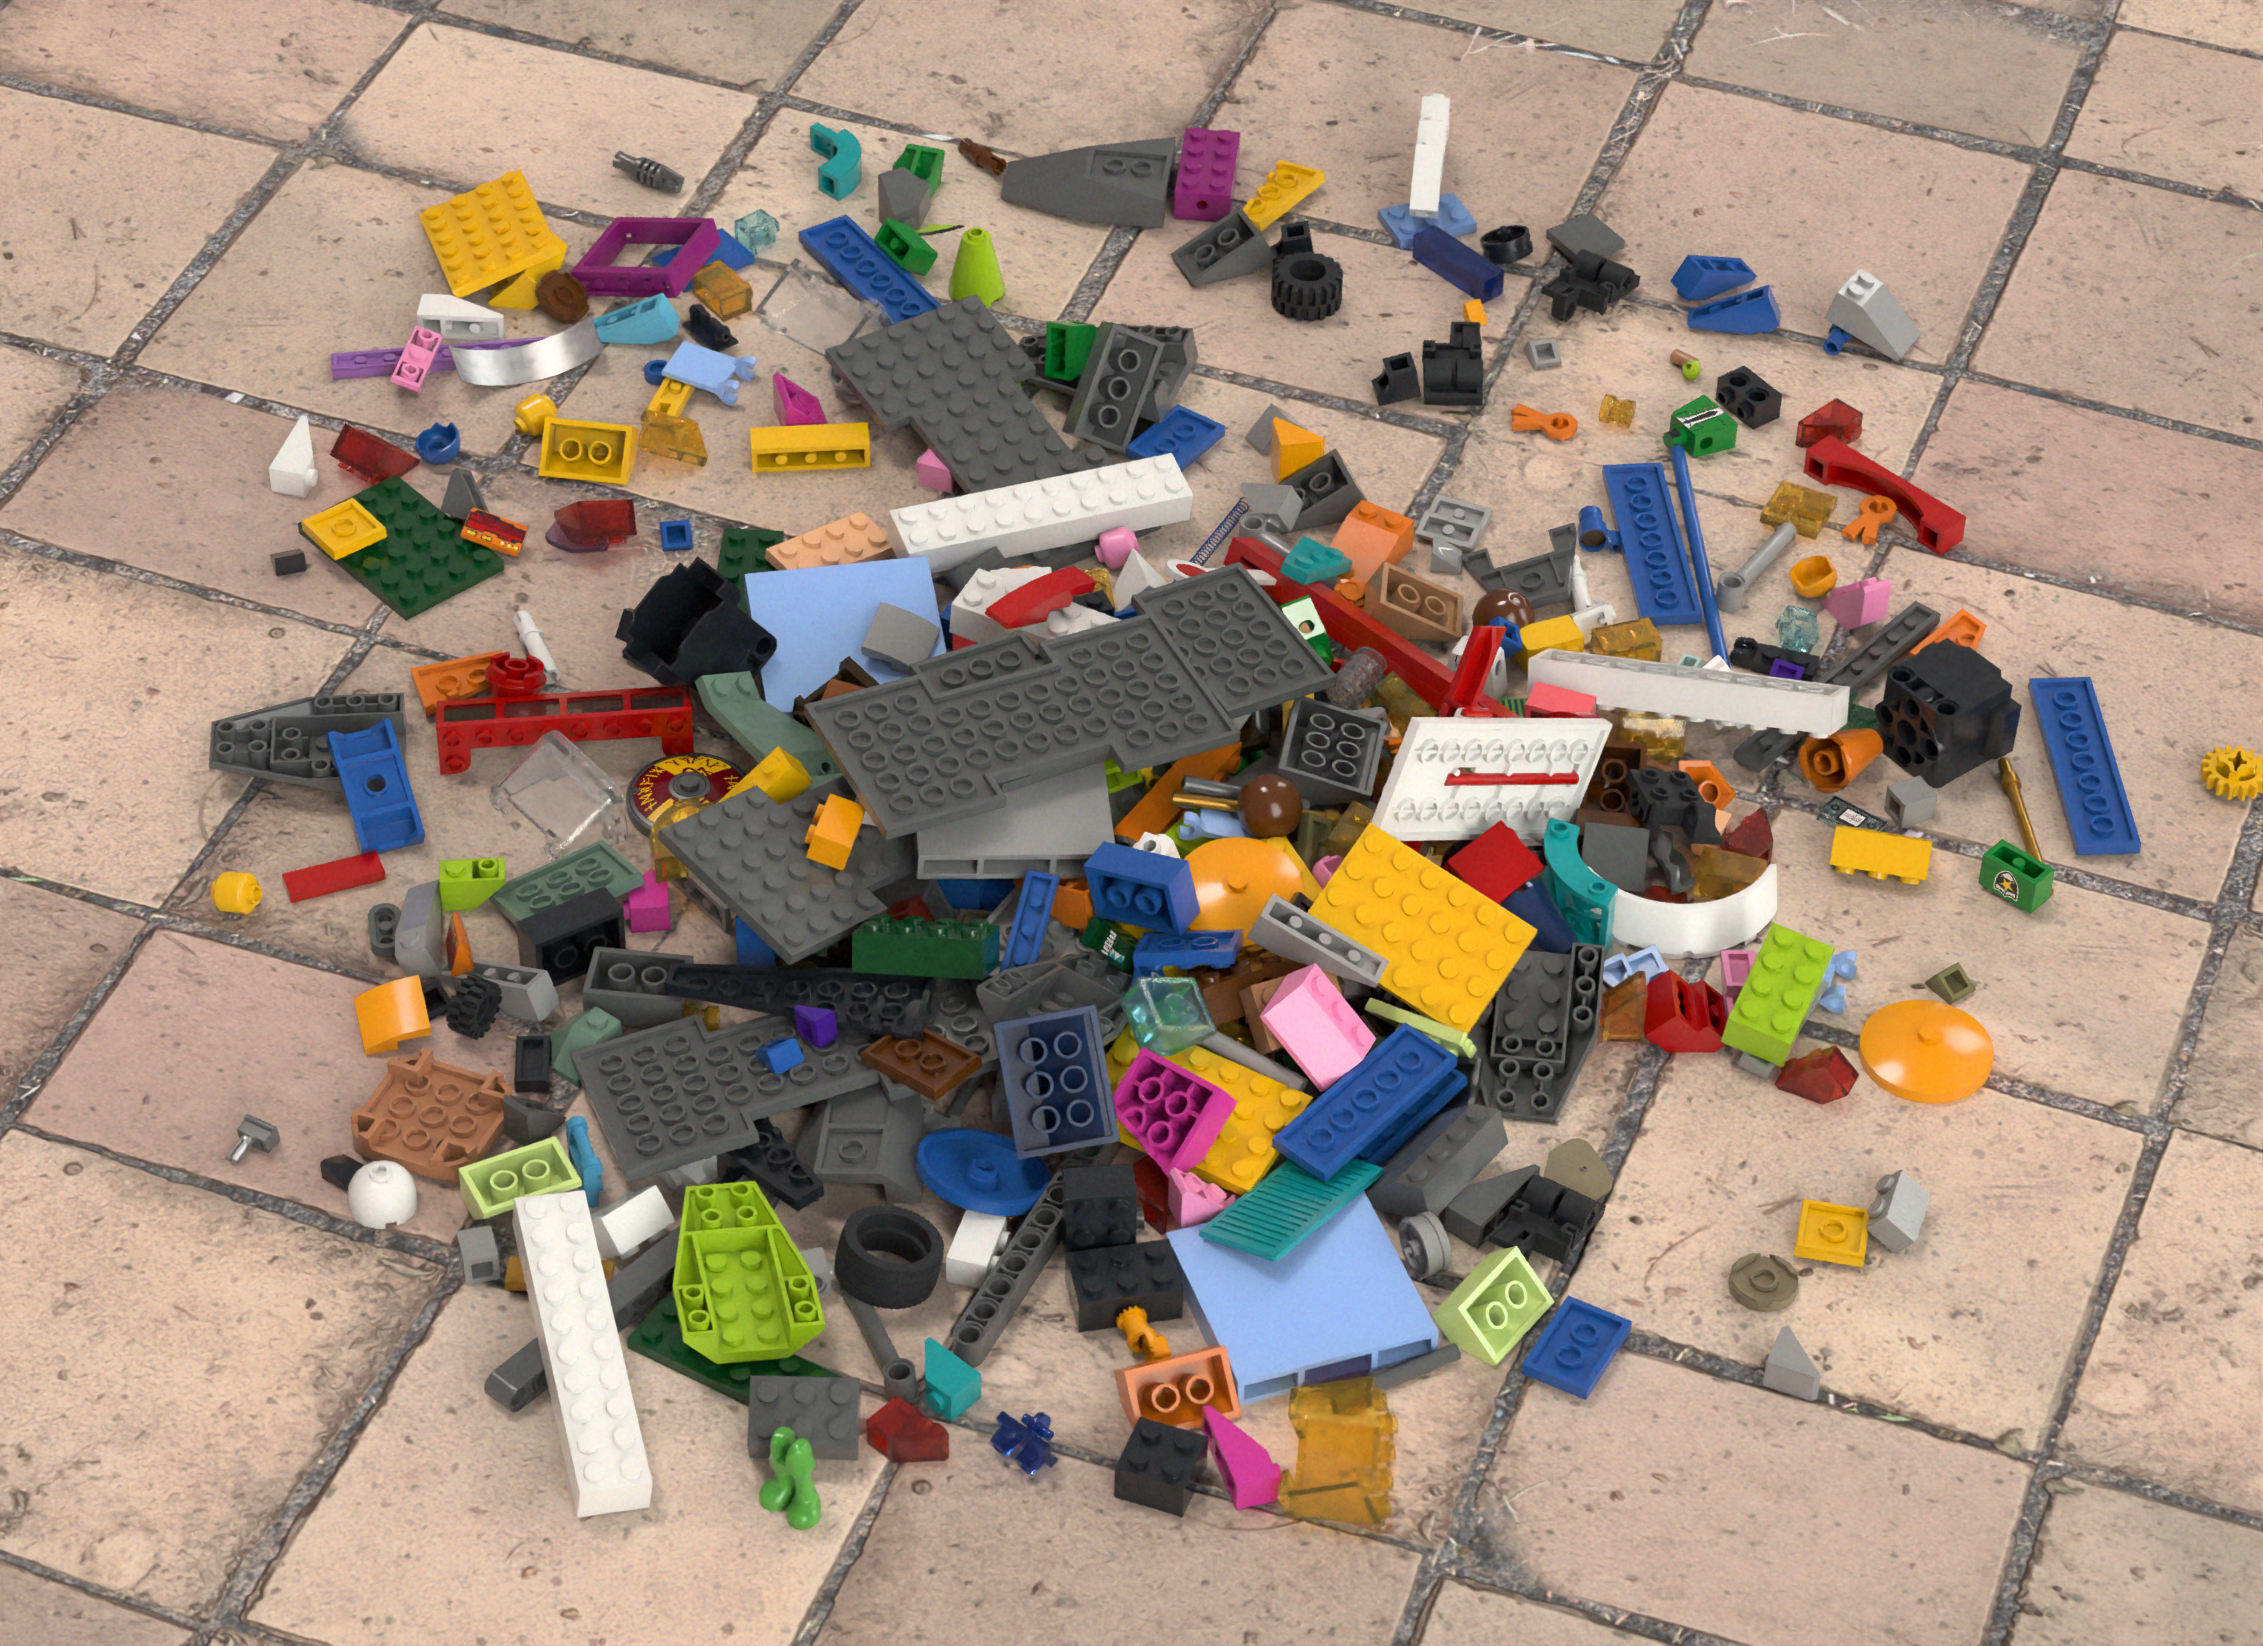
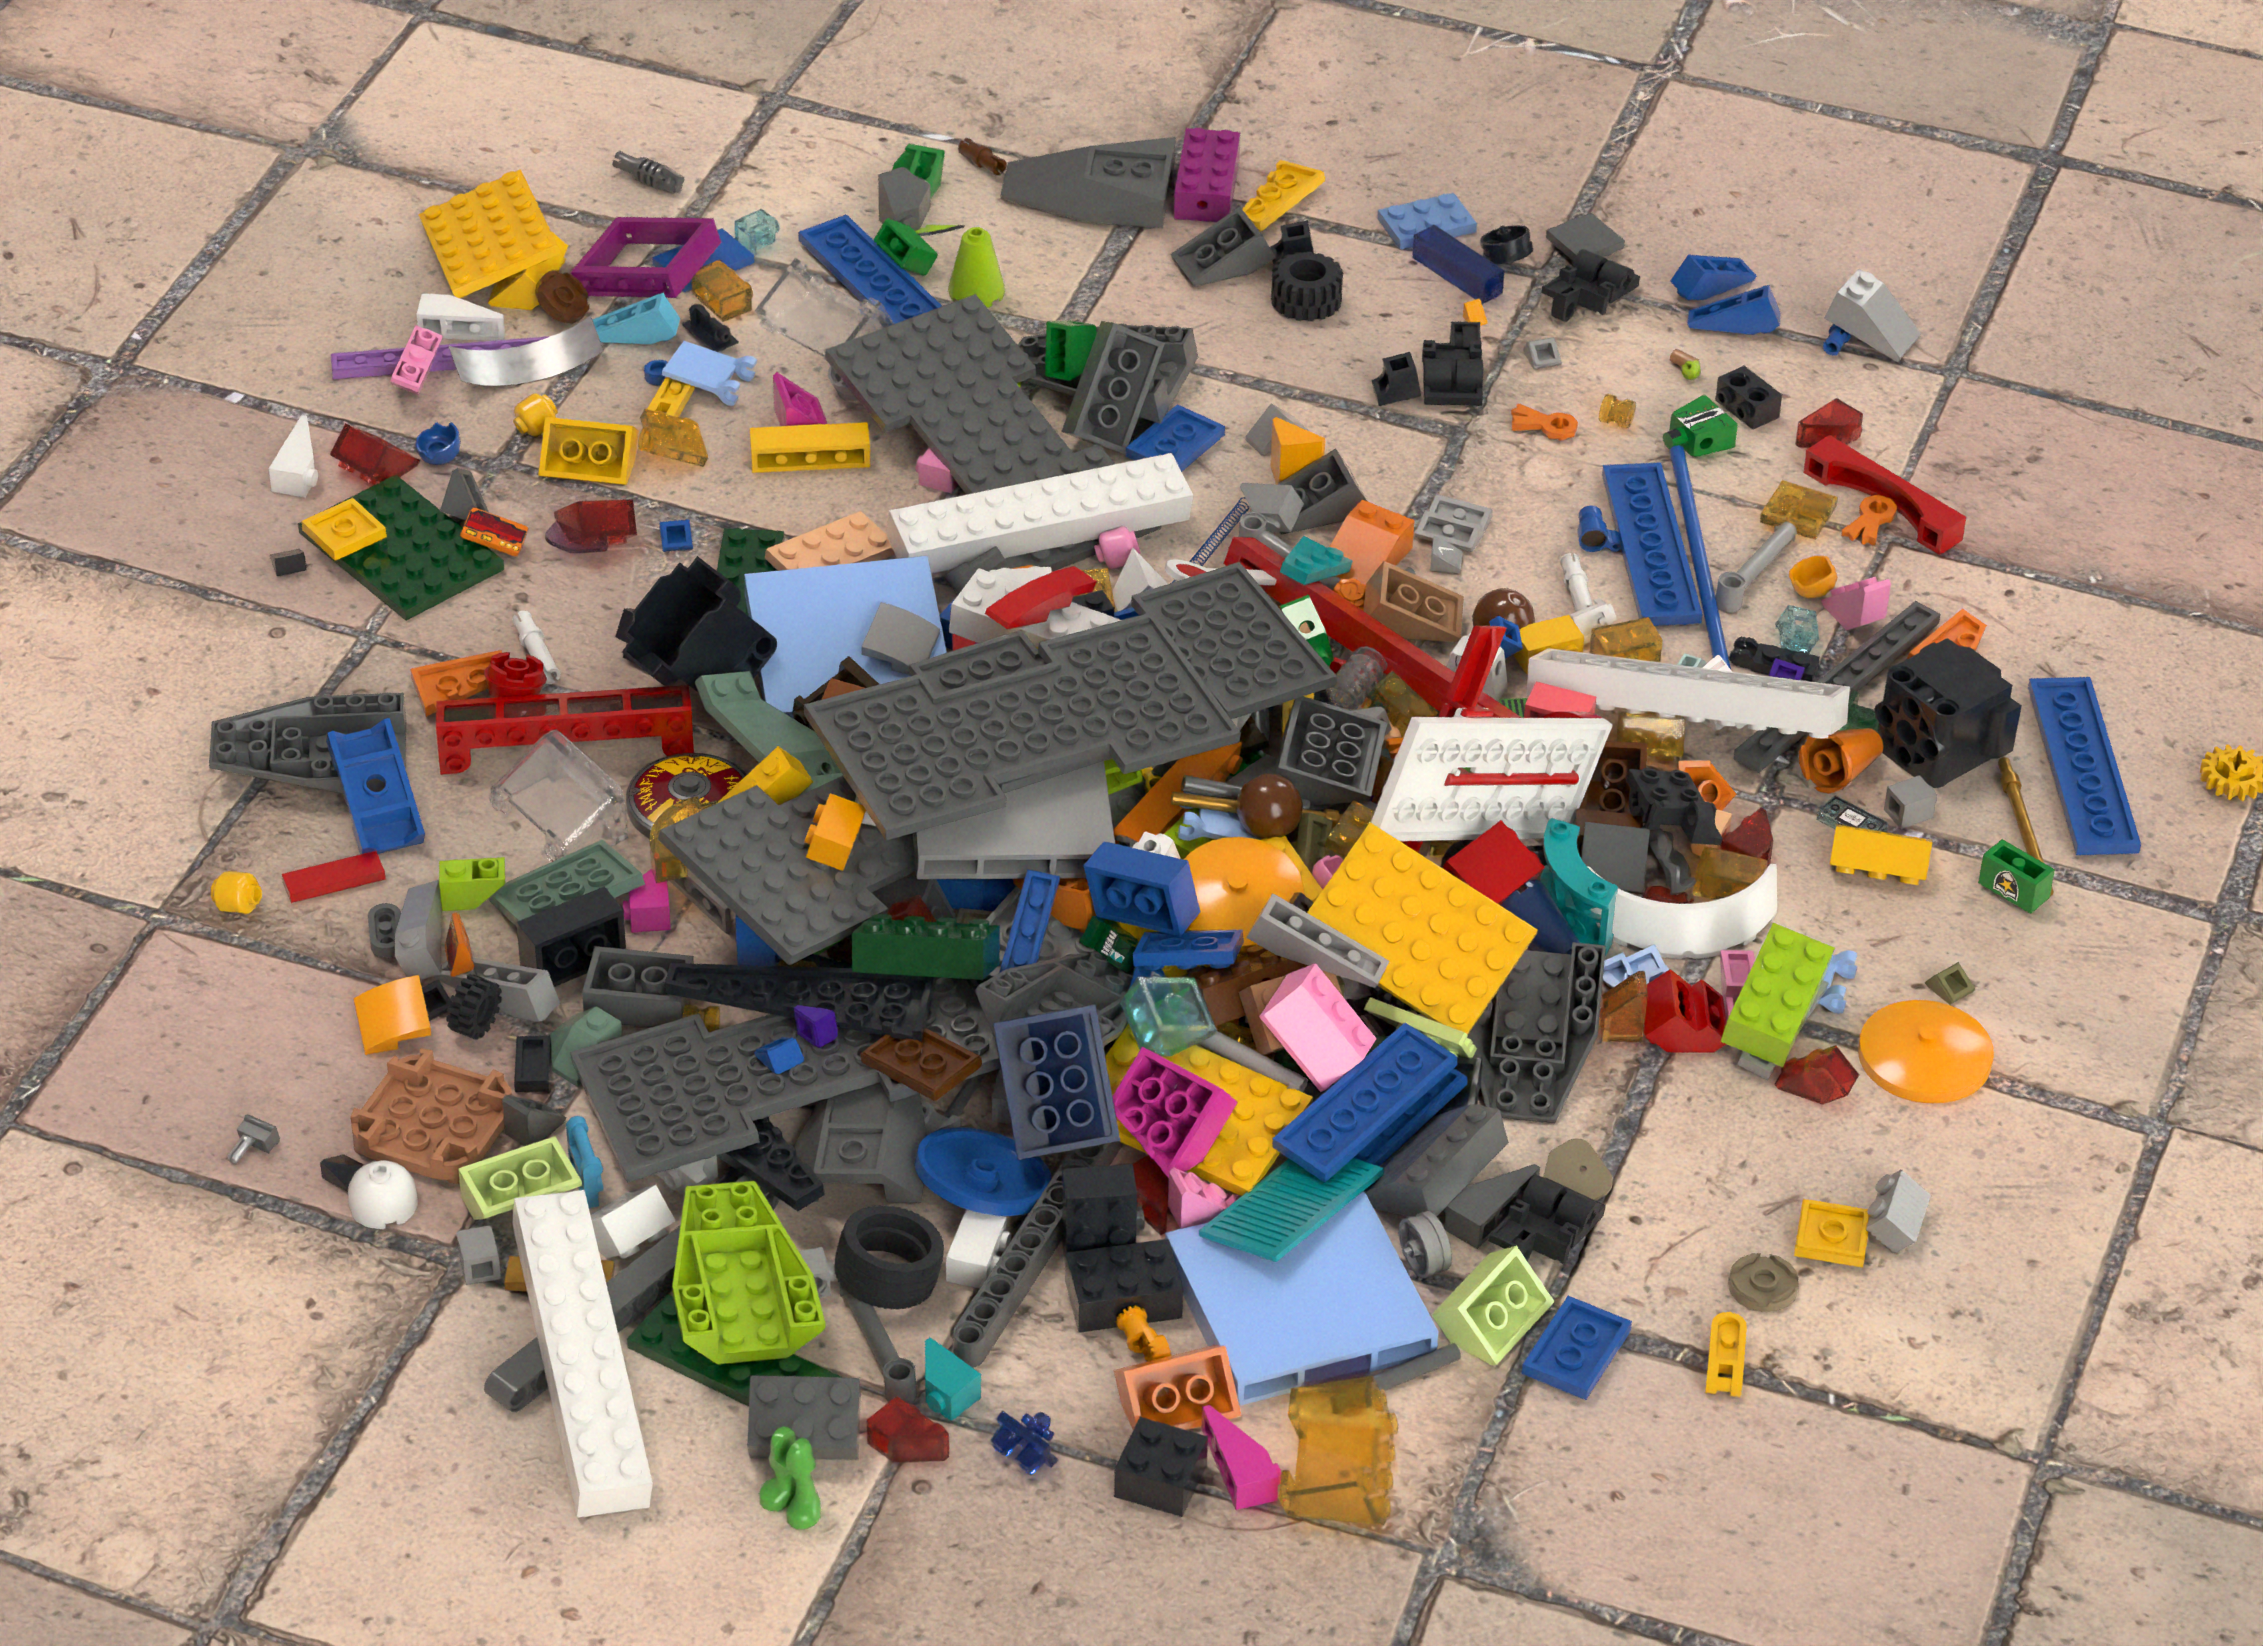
(844, 169): teal arch -> none
(1429, 156): white arch -> none
(1540, 579): dark grey wing -> none
(1726, 1354): none -> yellow plate
(1790, 1368): light grey slope -> none

